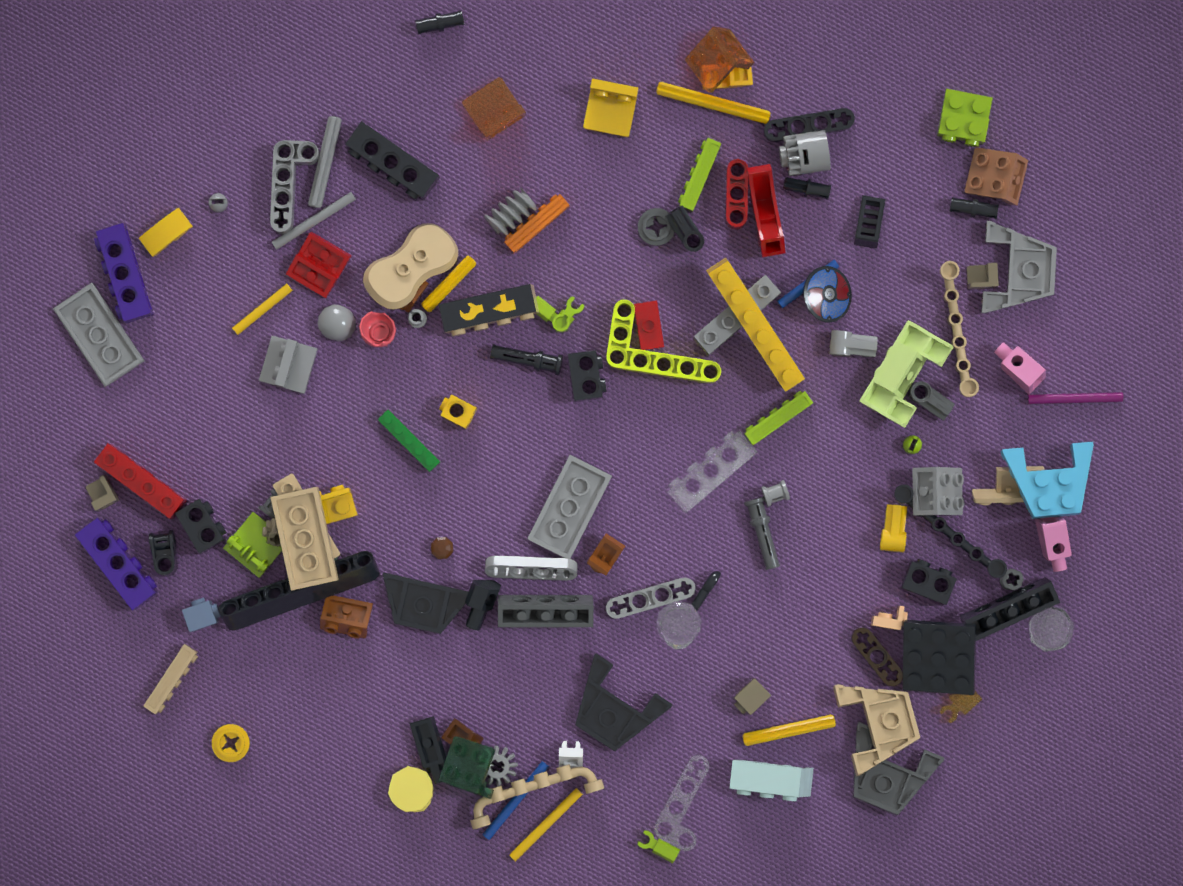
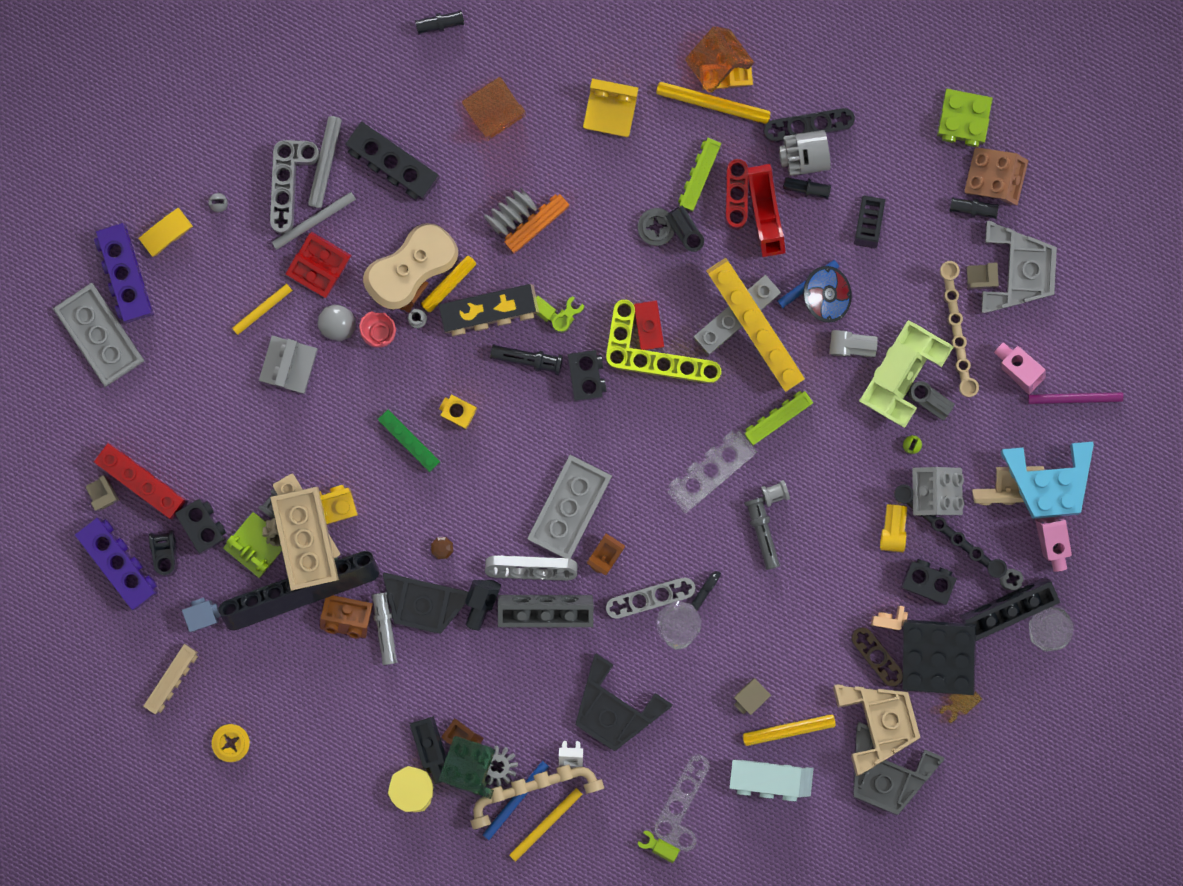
(384, 627): none -> light grey pin

